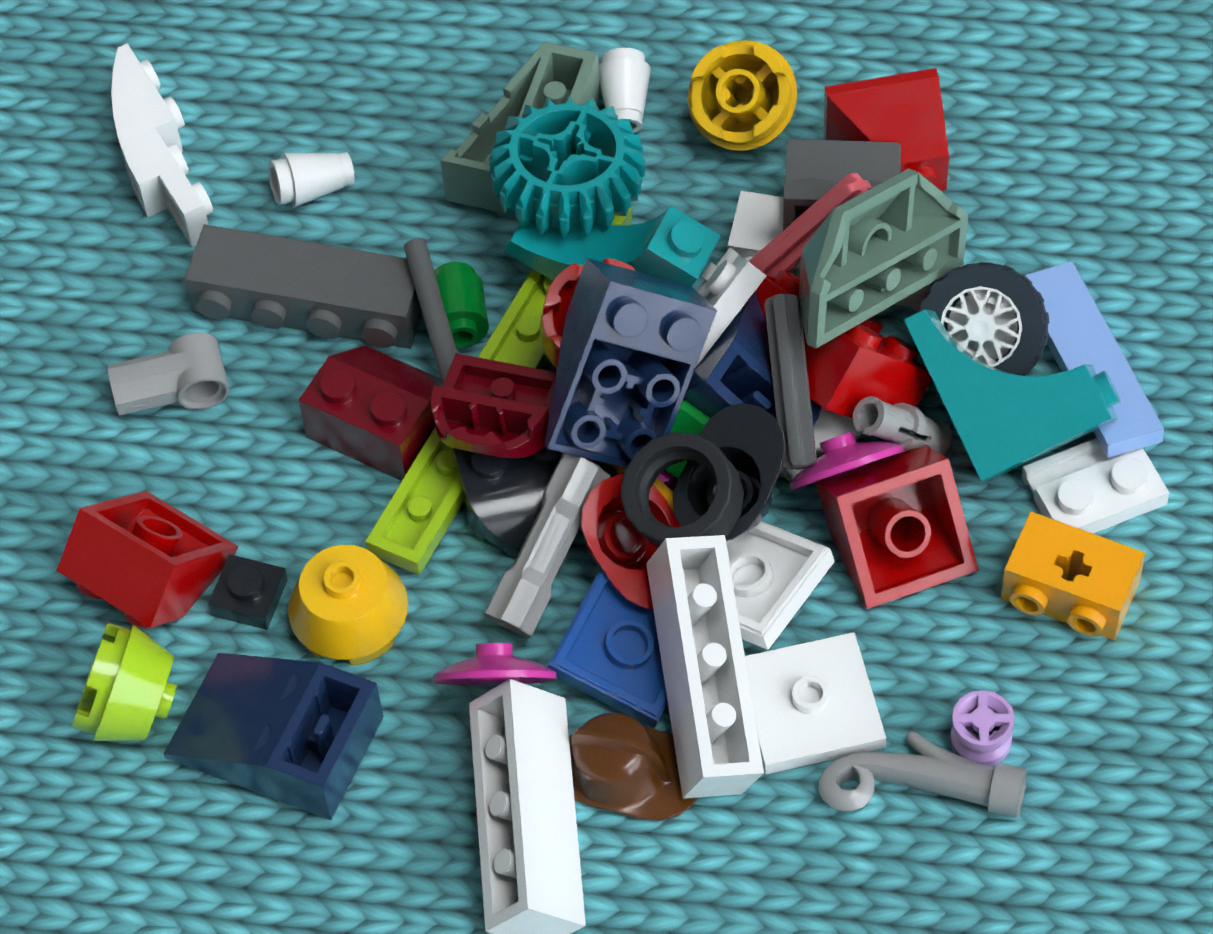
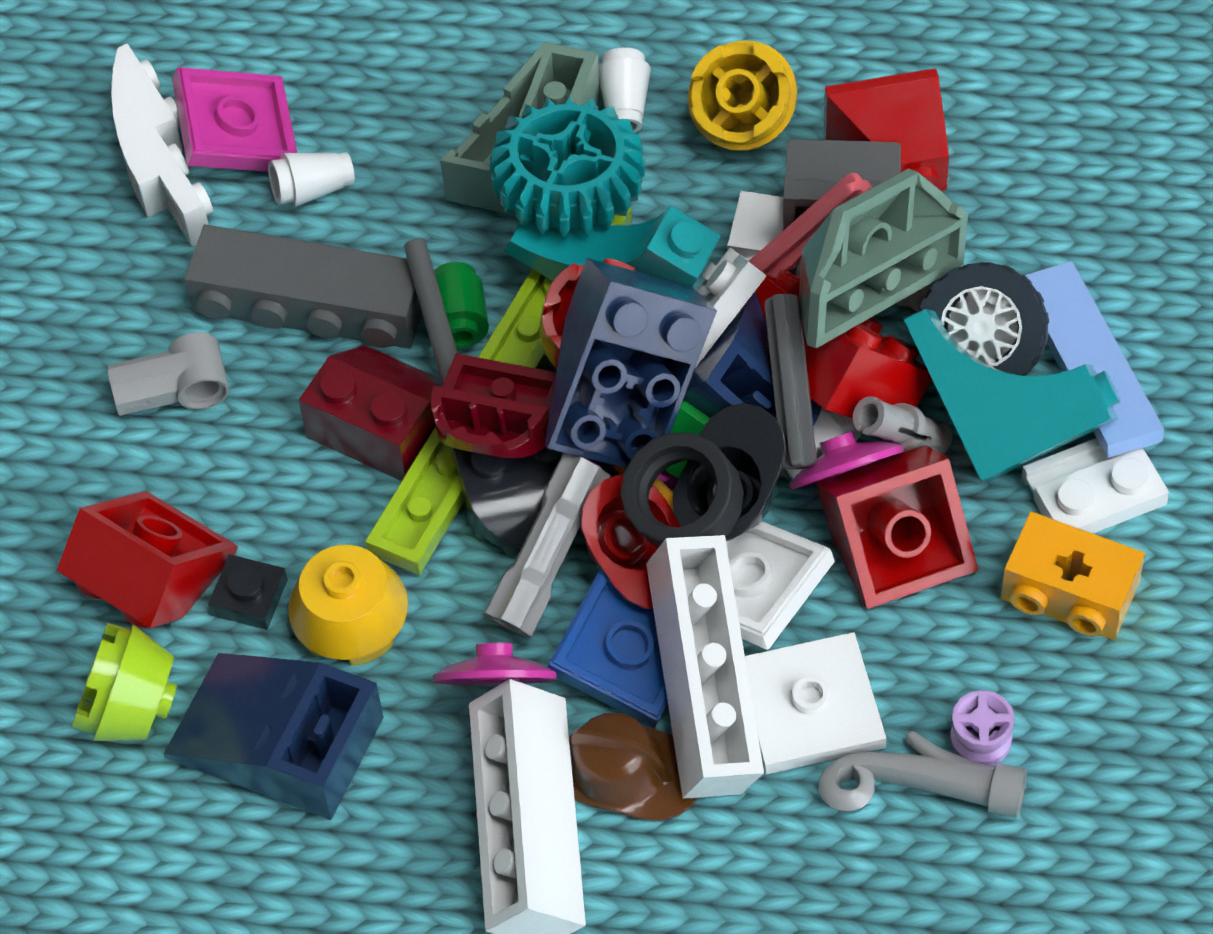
(232, 118): none -> dark pink plate

